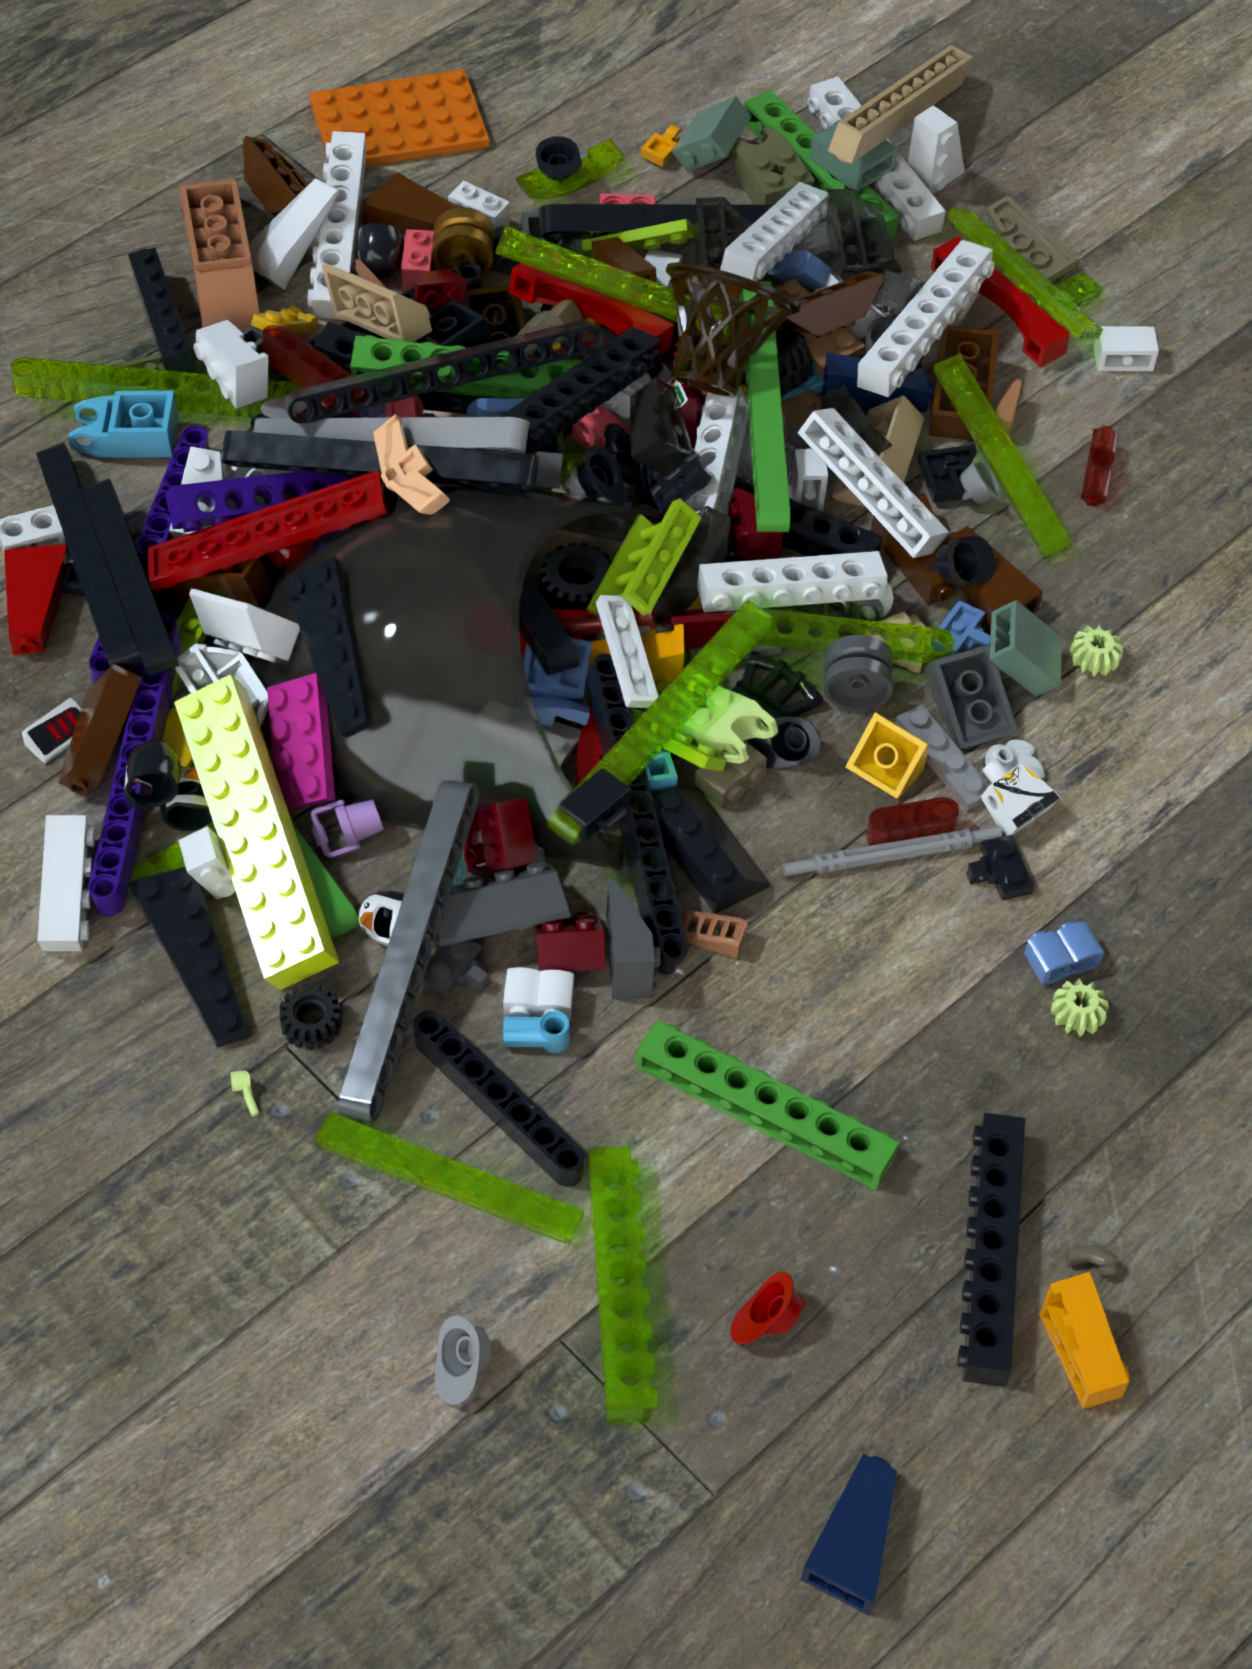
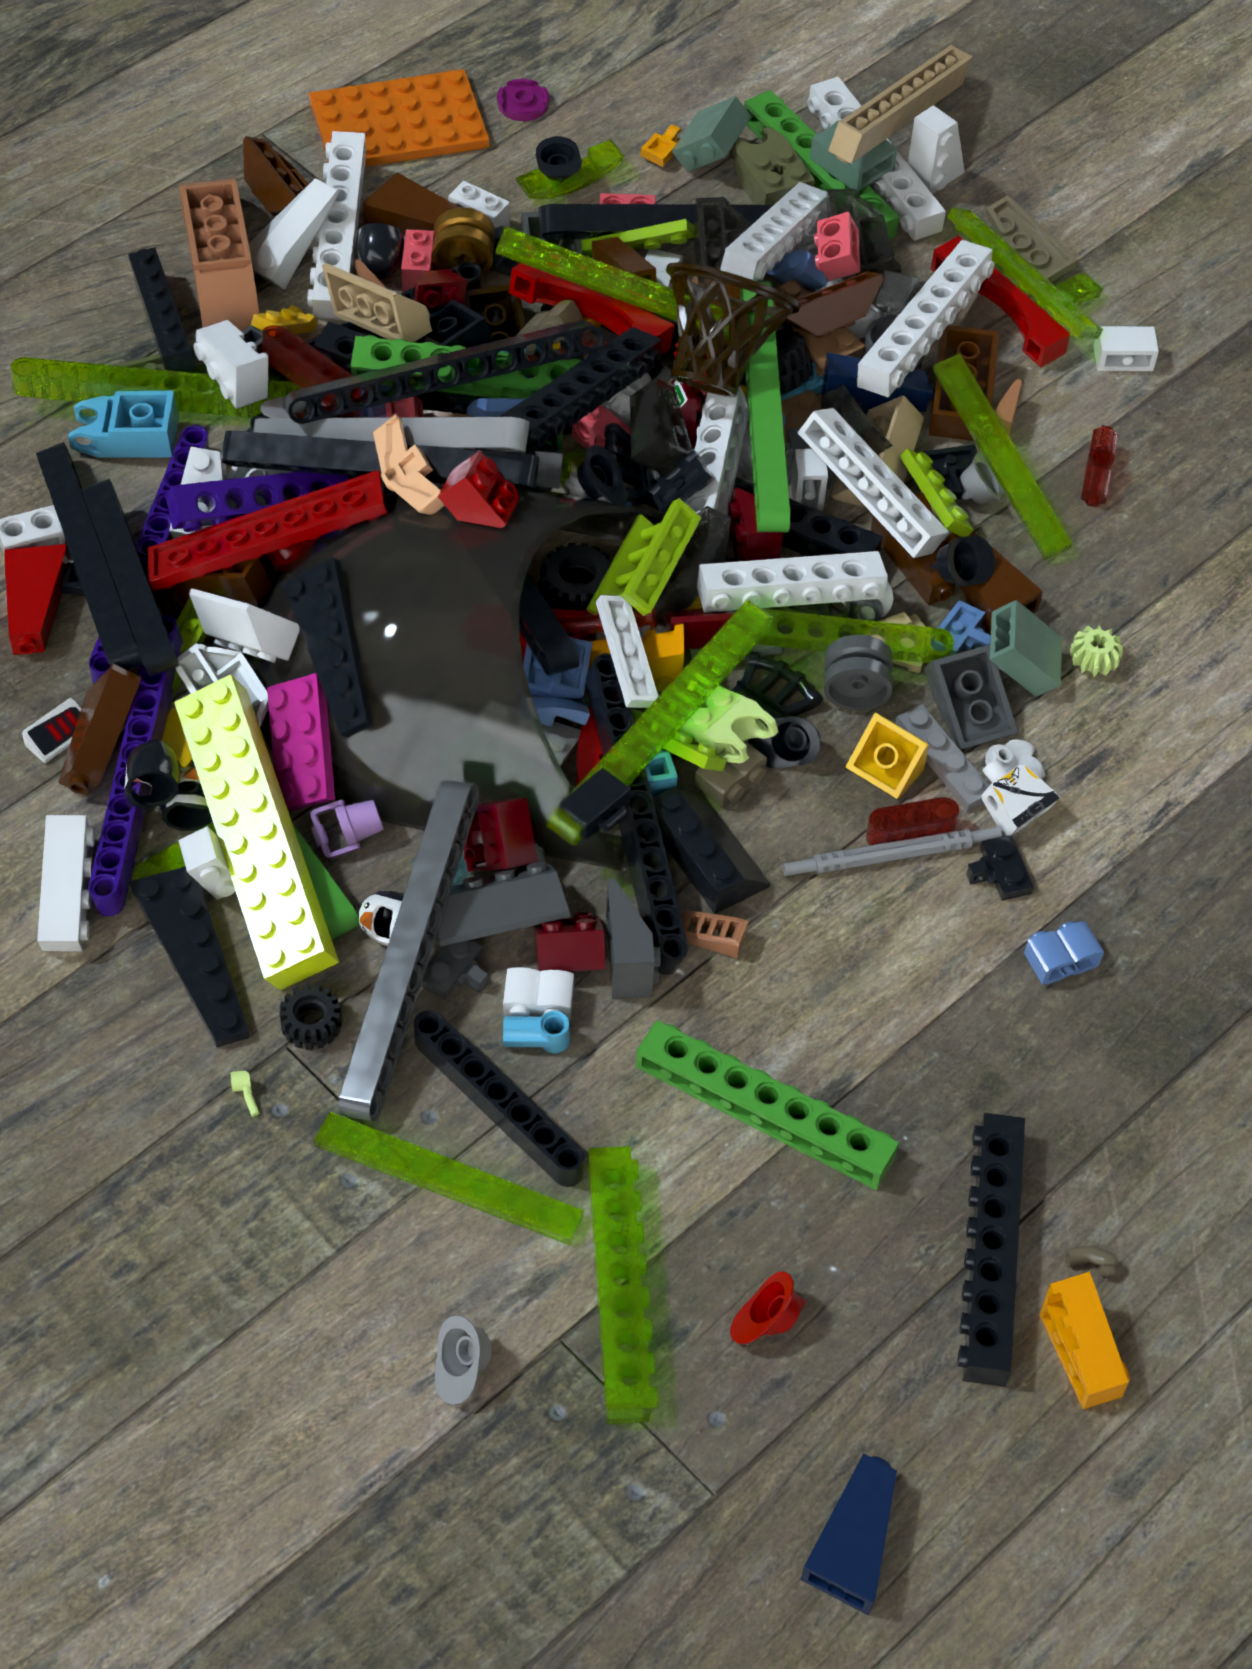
(479, 493): none -> red slope
(523, 100): none -> magenta tile
(837, 246): none -> coral brick
(936, 493): none -> lime plate
(1079, 1007): yellowish green gear -> none

